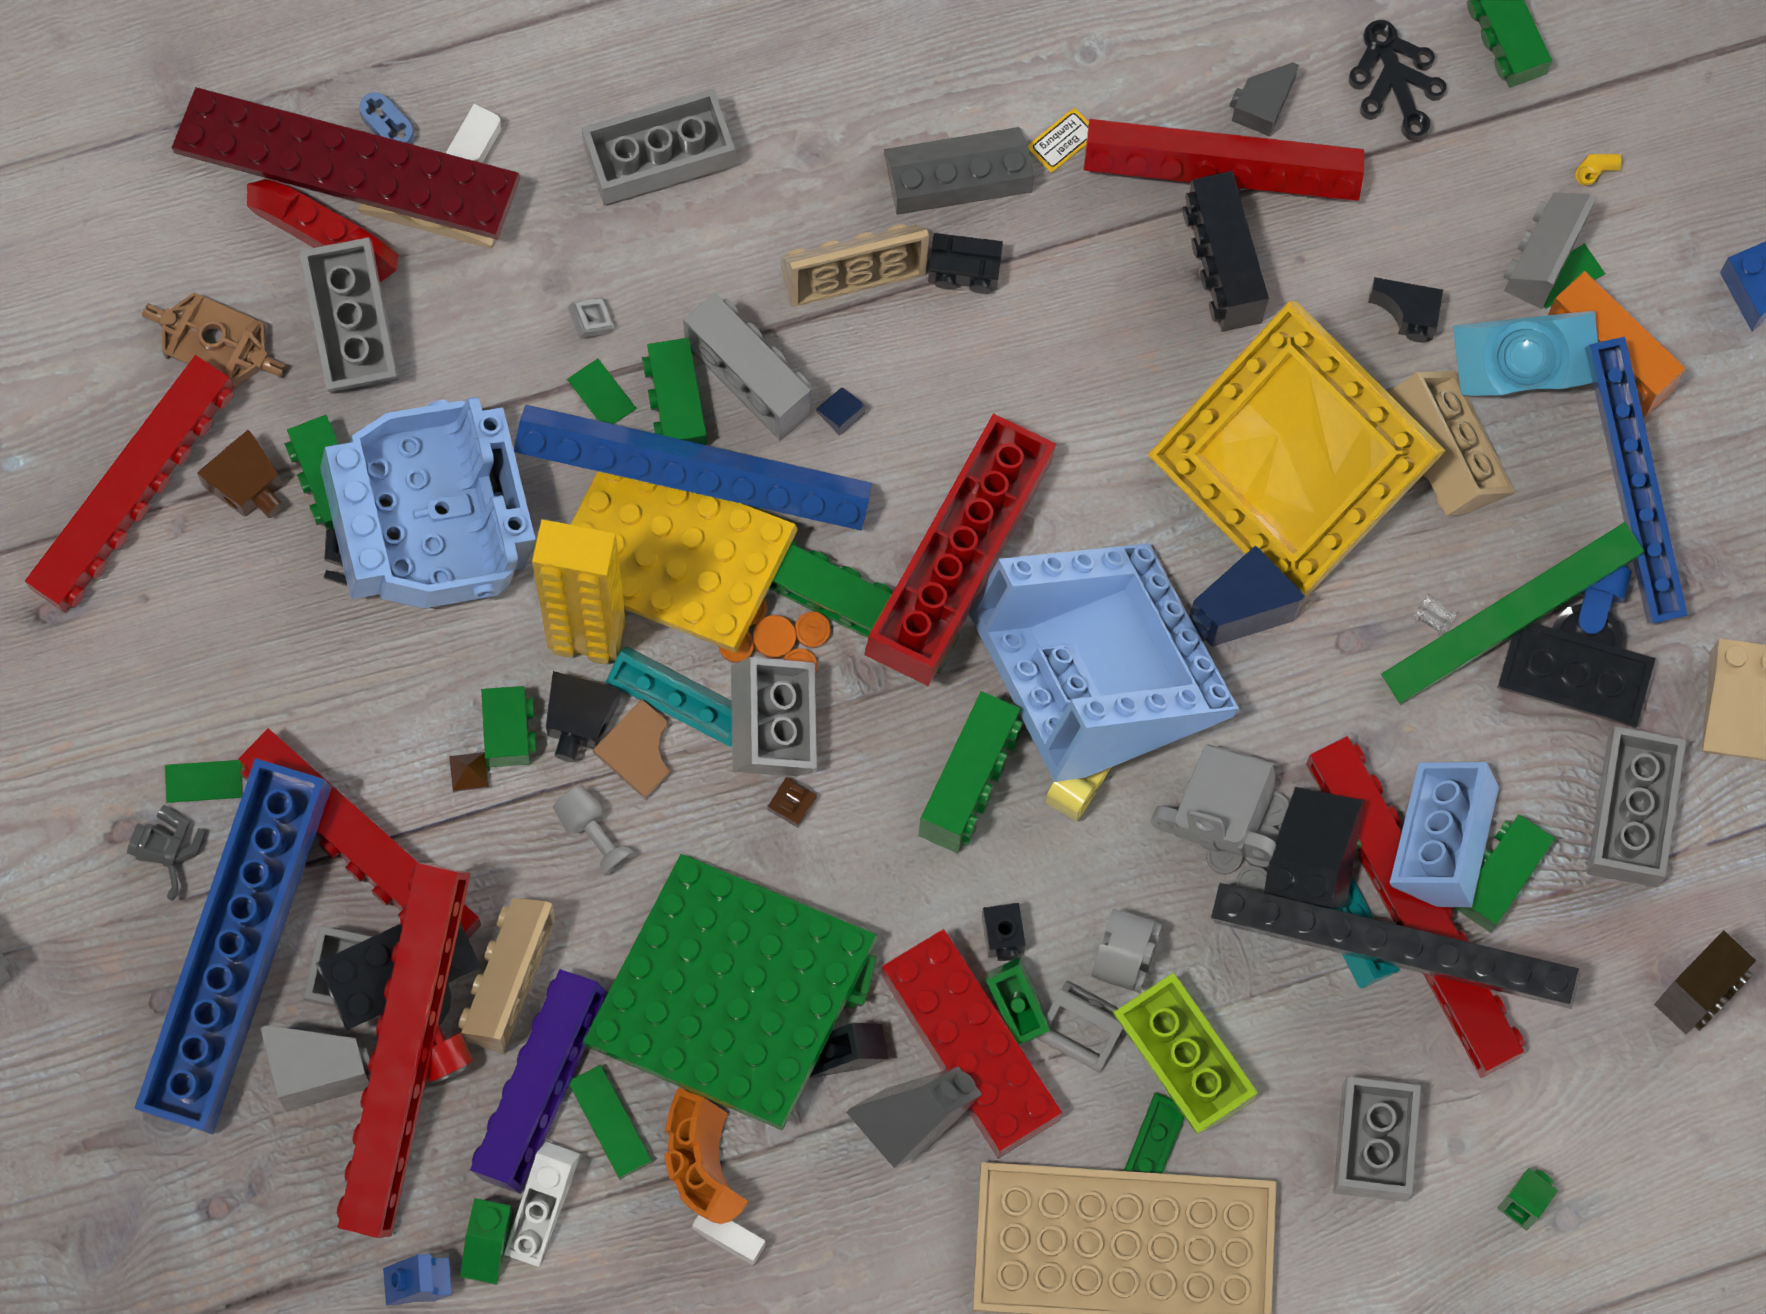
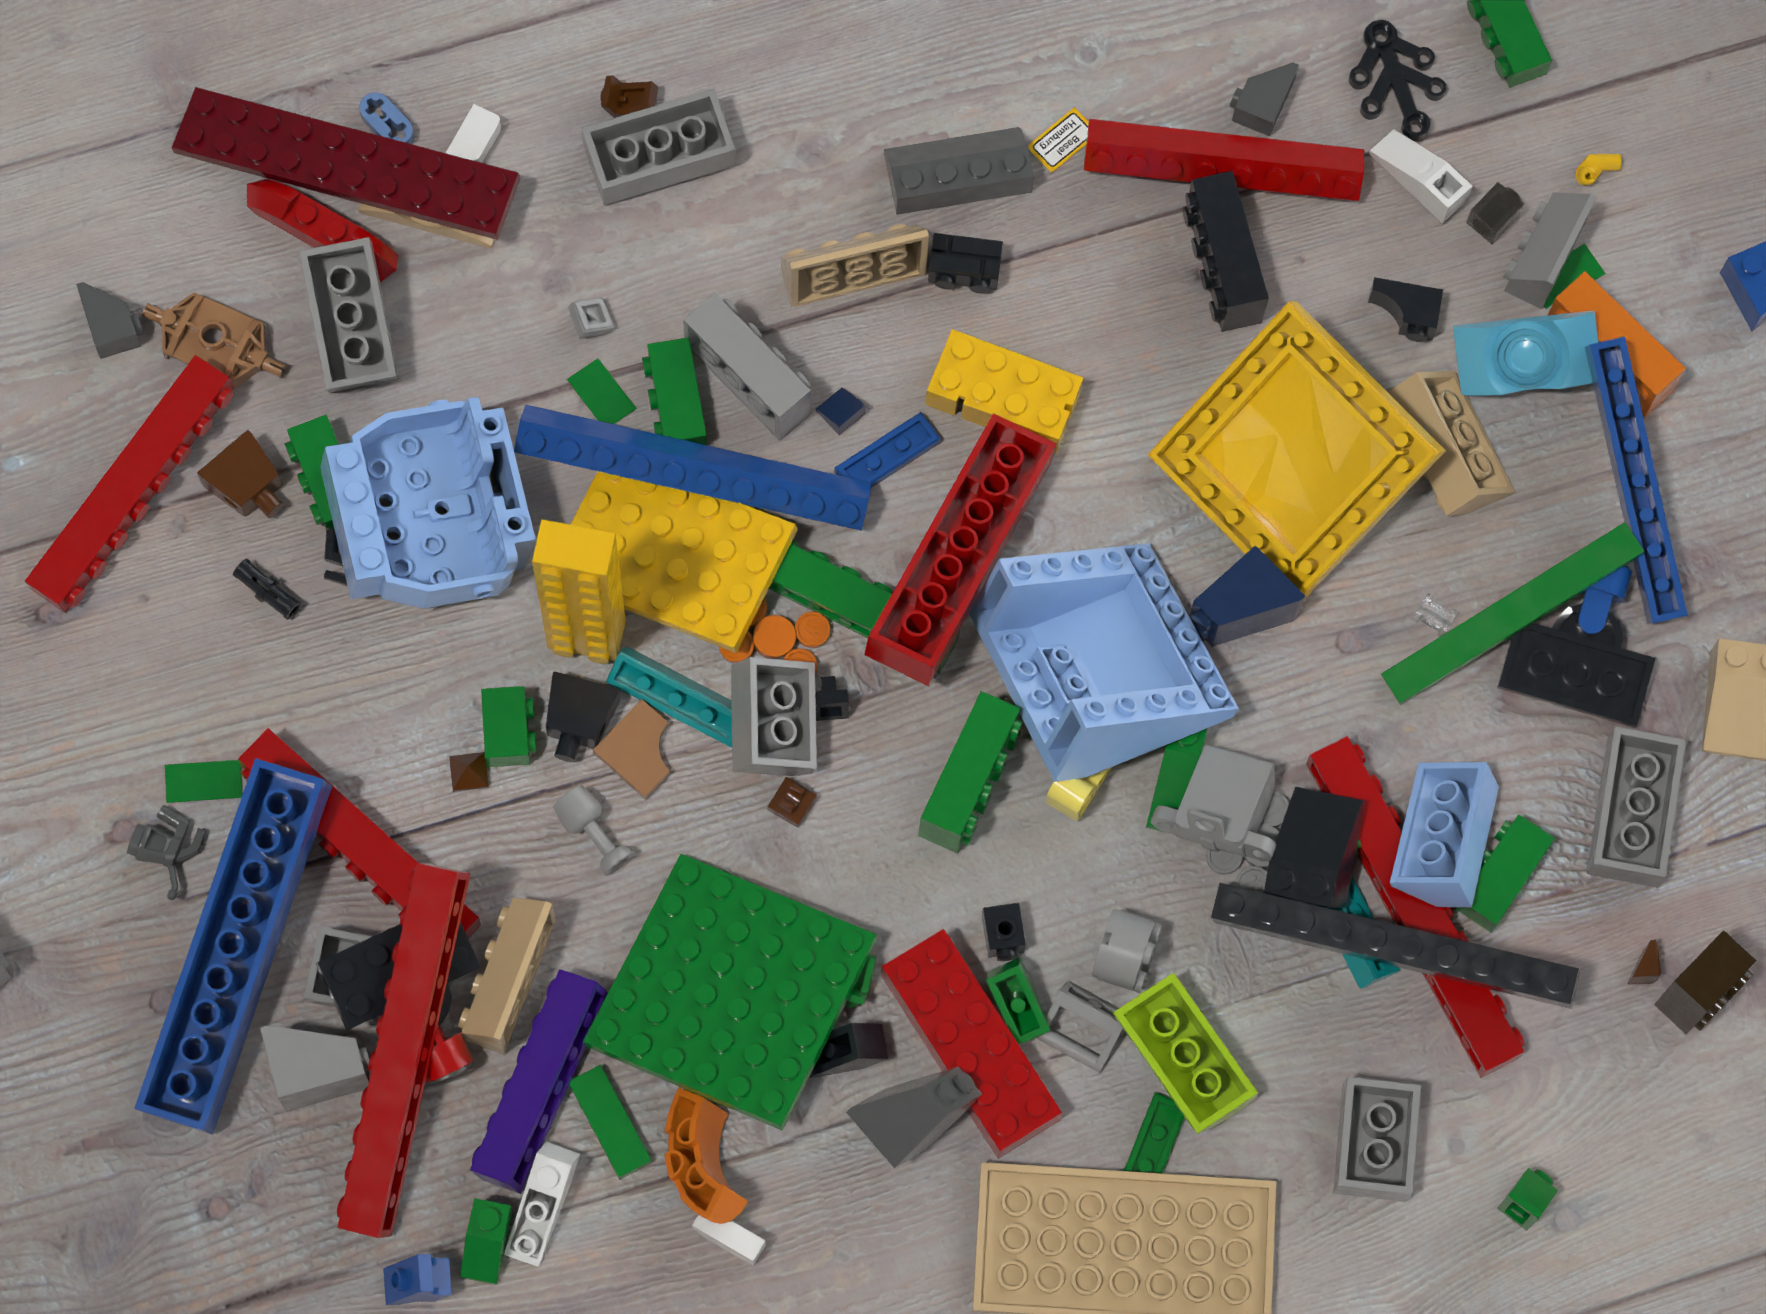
(109, 321): none -> dark grey slope
(249, 574): none -> black pin
(627, 98): none -> reddish brown bracket
(830, 702): none -> black tile
(891, 451): none -> blue tile
(1003, 384): none -> yellow piece
(1176, 772): none -> green slope
(1423, 174): none -> white slope
(1495, 212): none -> clear smoke brick
(1648, 966): none -> reddish brown slope

